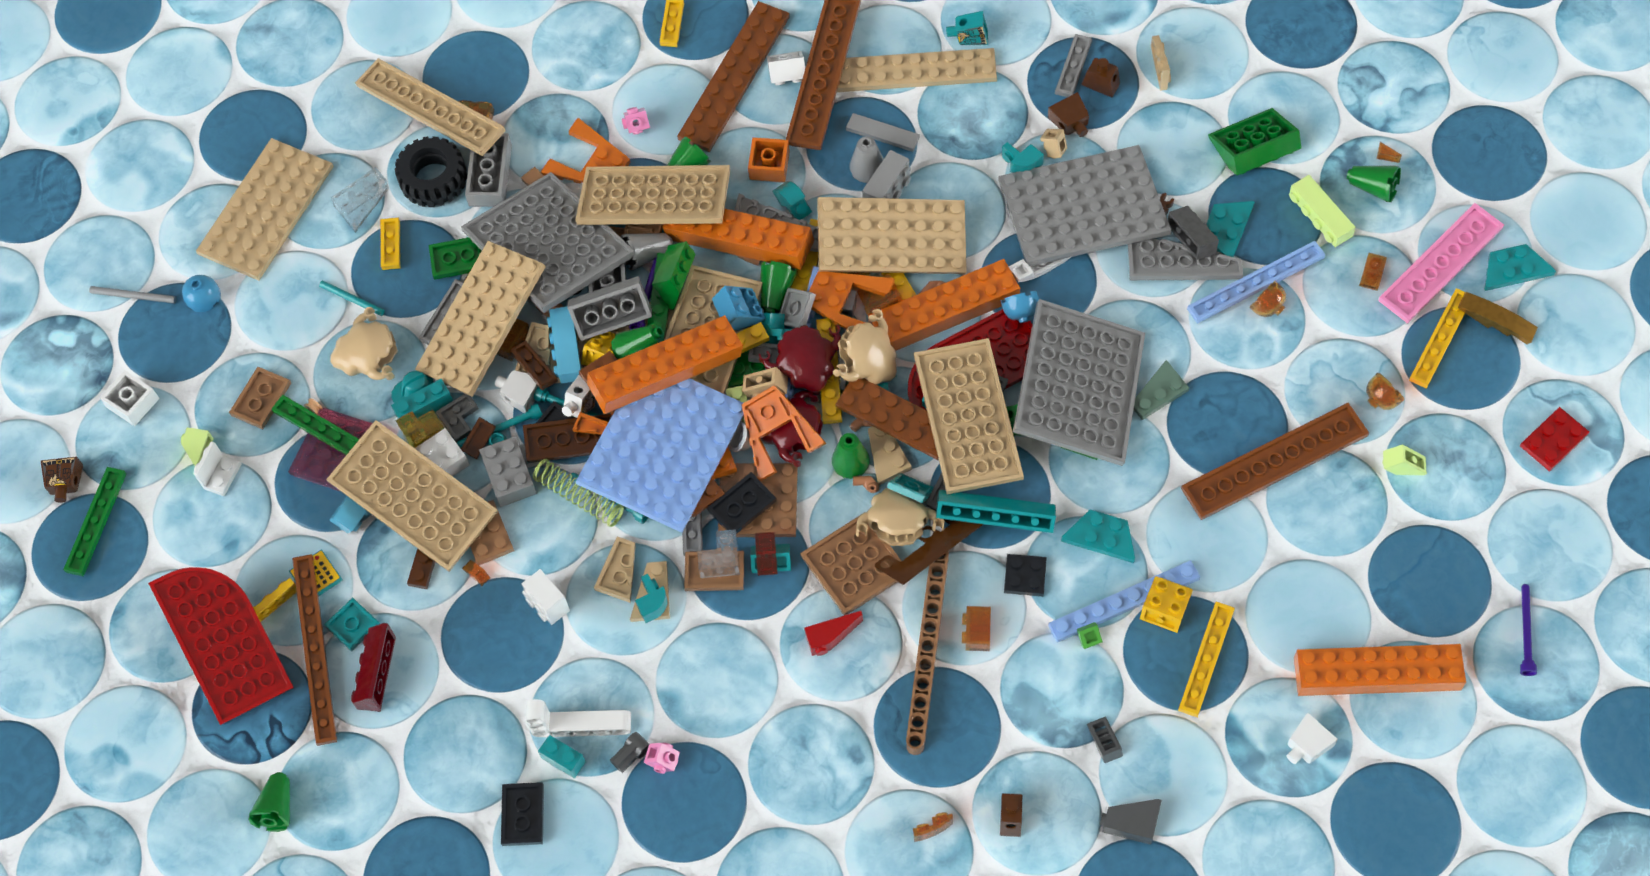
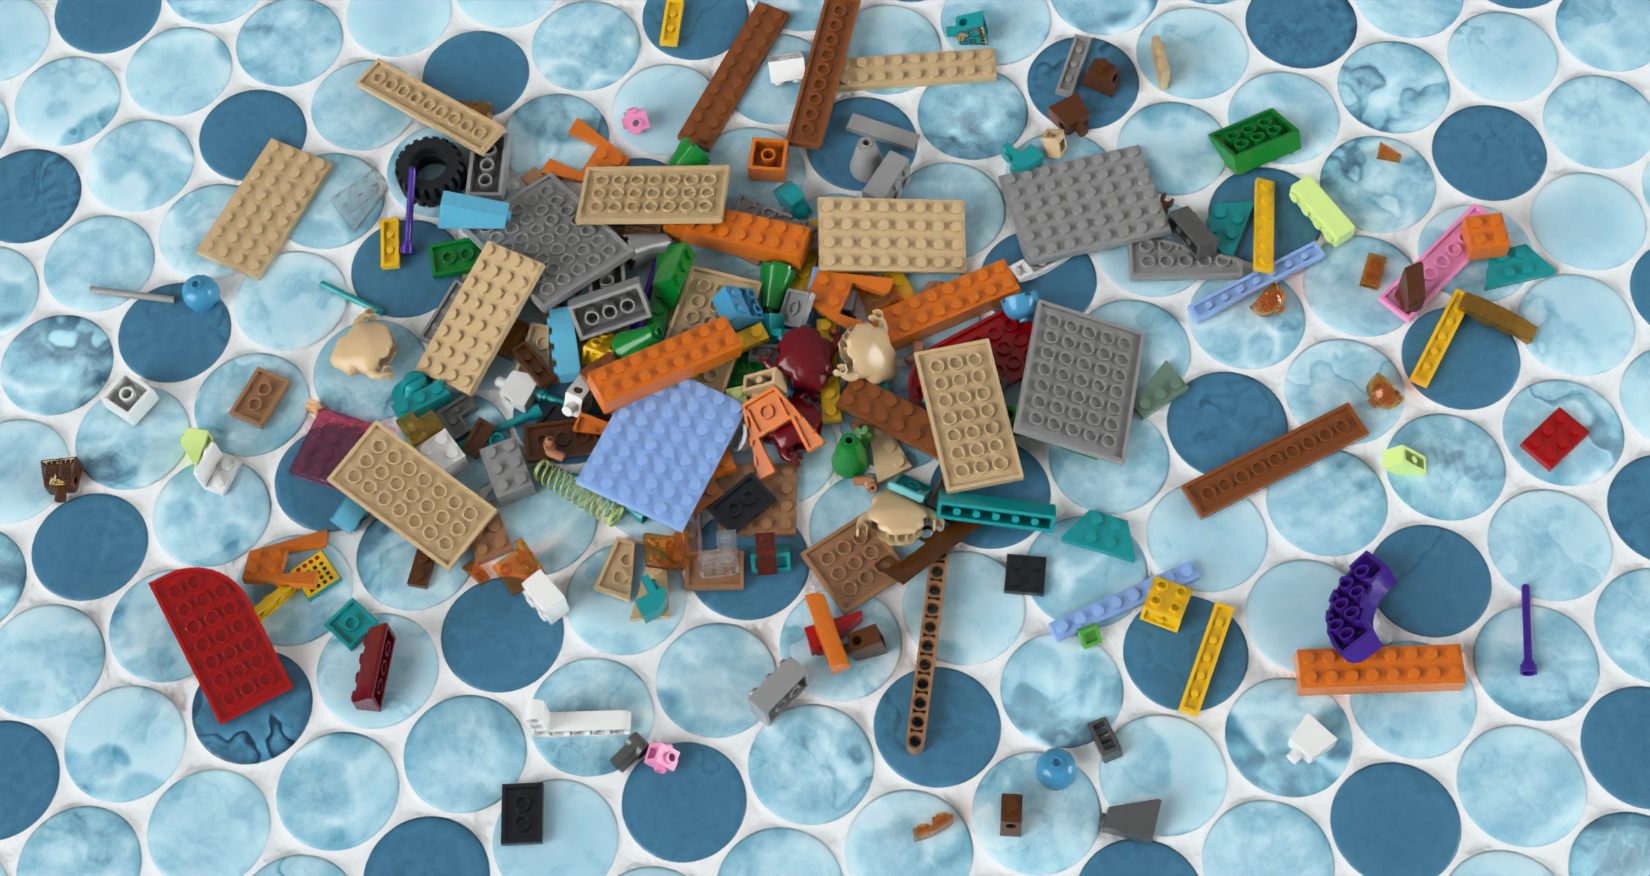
(95, 521): green plate -> none
(268, 563): none -> orange wing
(273, 804): green cone -> none
(314, 424): green plate -> none
(314, 650): dark orange plate -> none
(407, 246): none -> dark purple piece
(472, 212): none -> medium azure slope
(517, 567): none -> clear orange bracket
(551, 450): none -> nougat arm
(562, 756): teal brick -> none
(667, 551): none -> clear orange bracket
(778, 690): none -> light grey brick
(827, 632): none -> orange brick
(864, 435): none -> bright green plant
(865, 643): none -> reddish brown torso
(917, 346): none -> nougat arm
(977, 628): clear orange brick -> none
(1055, 769): none -> dark azure cylinder
(1263, 226): none -> yellow plate
(1354, 608): none -> dark purple brick
(1376, 180): green cone -> none
(1411, 288): none -> reddish brown slope
(1485, 236): none -> orange brick

